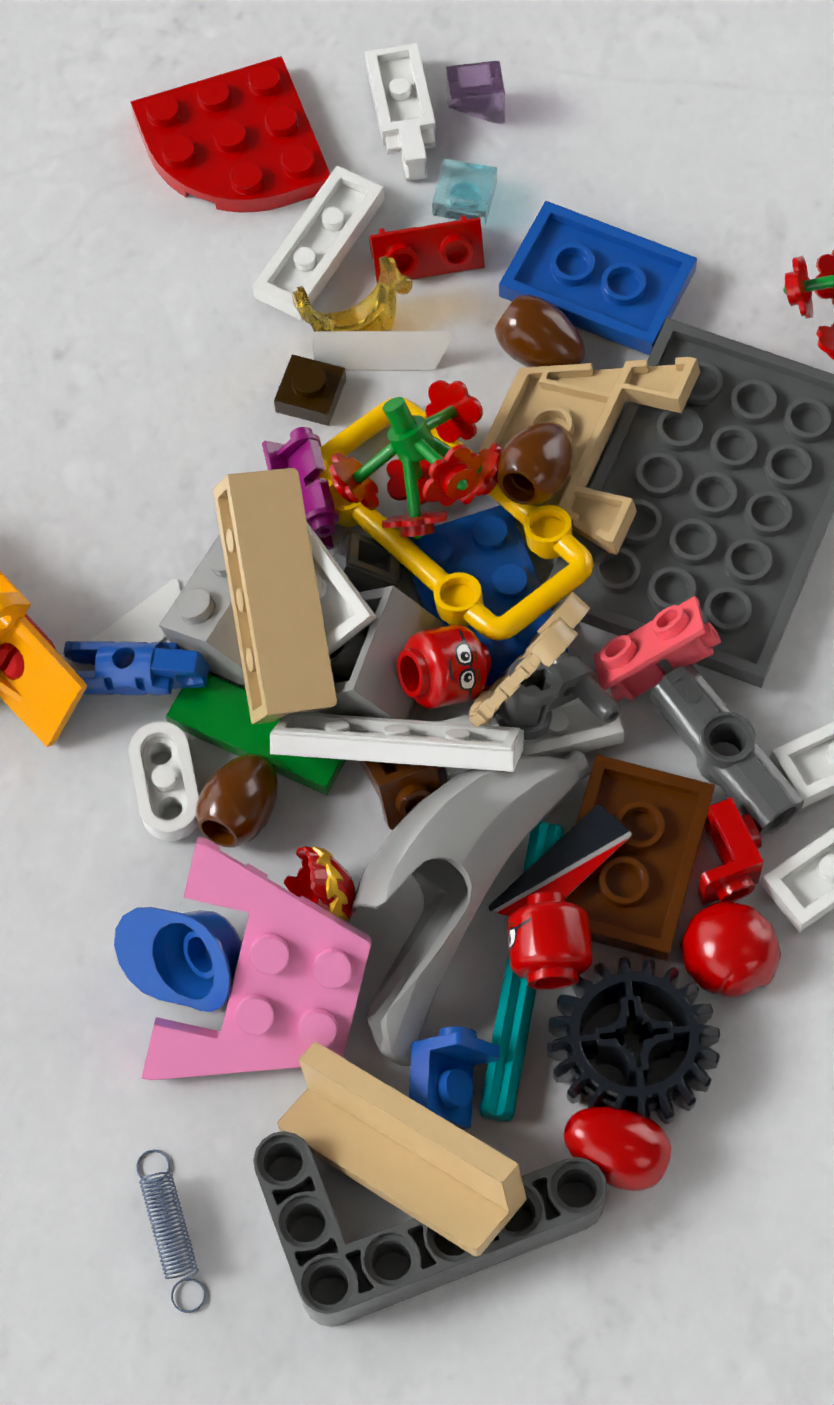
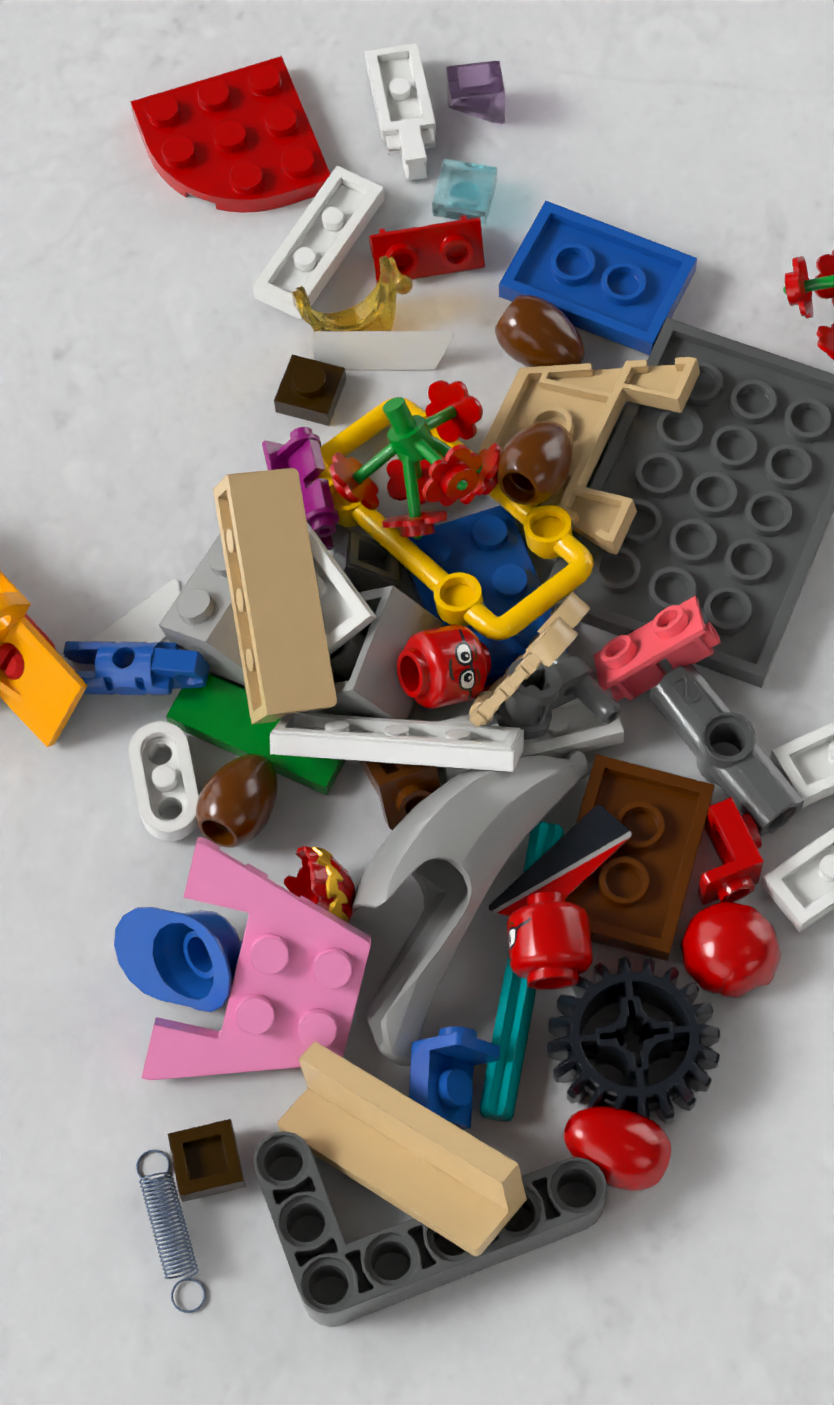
(206, 1160): none -> dark brown plate

